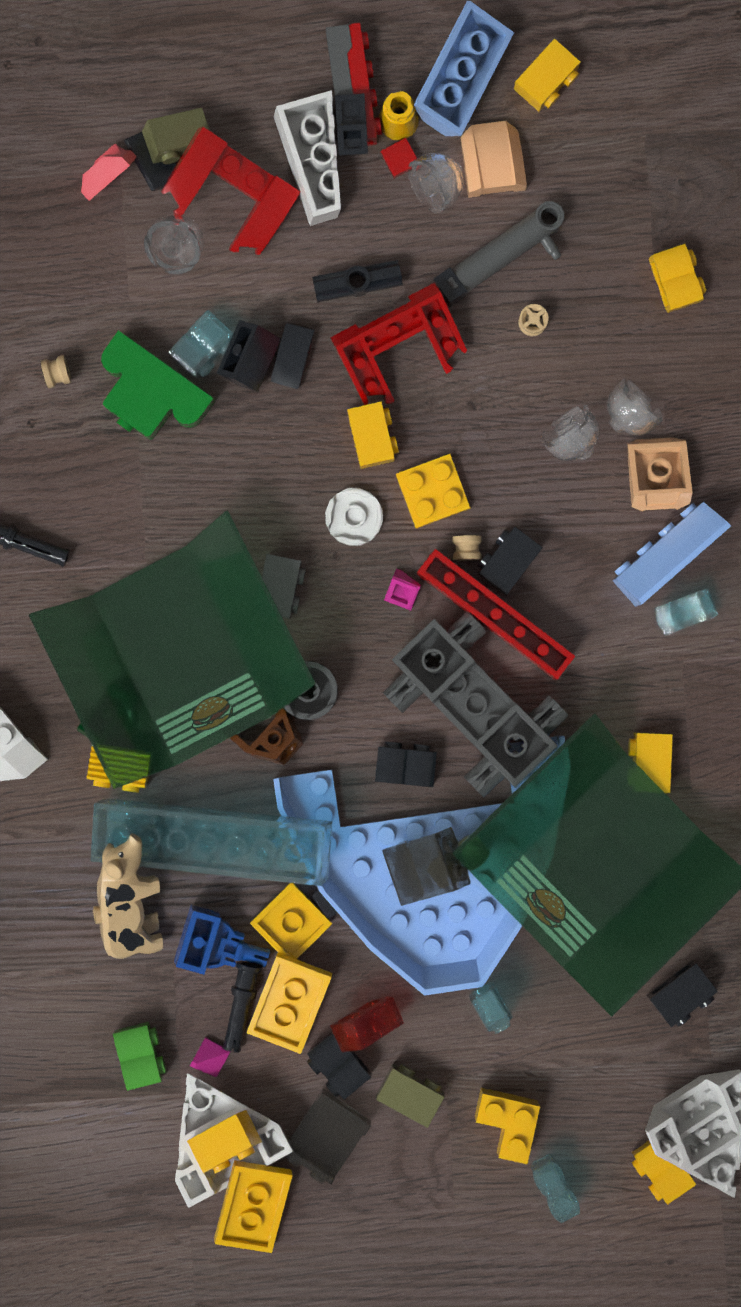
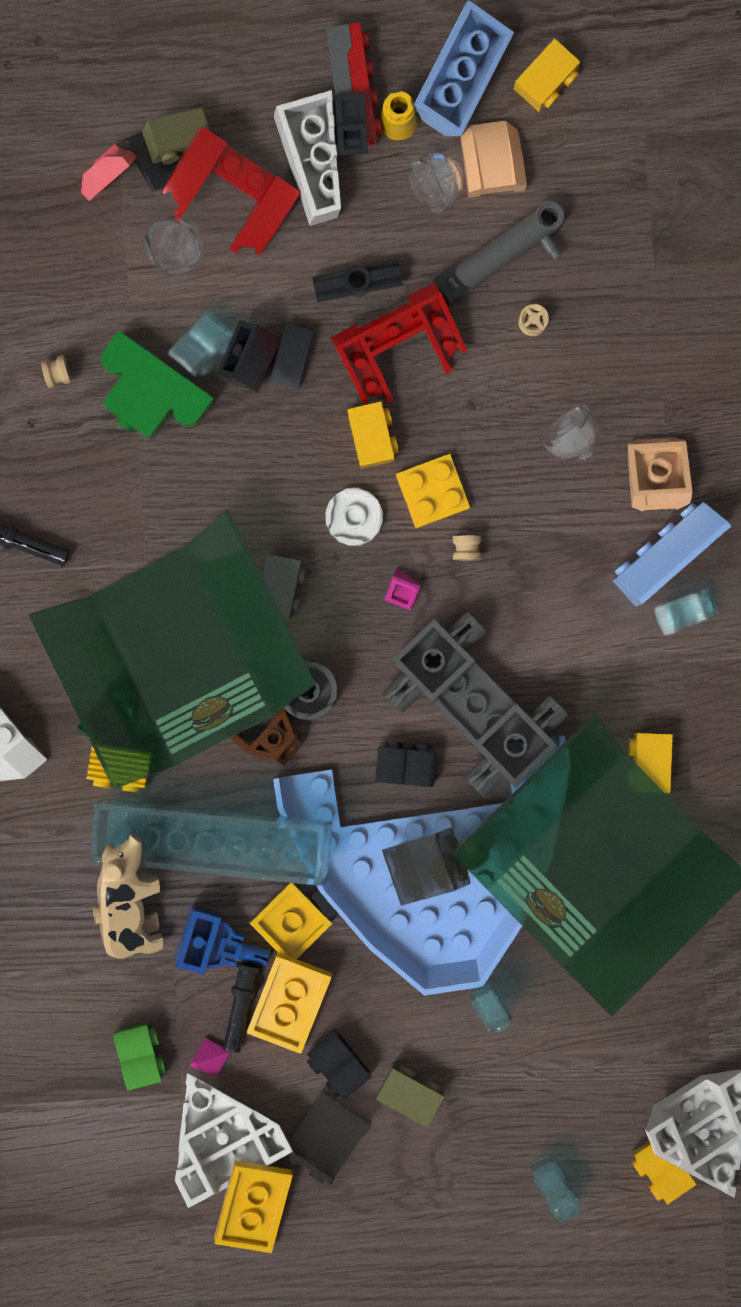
(225, 1141): yellow brick -> none
(367, 1024): clear red brick -> none
(398, 157): red tile -> none
(495, 614): red brick -> none
(509, 561): black brick -> none
(515, 1116): yellow brick -> none
(632, 410): clear cylinder -> none
(677, 278): yellow brick -> none
(682, 994): black brick -> none

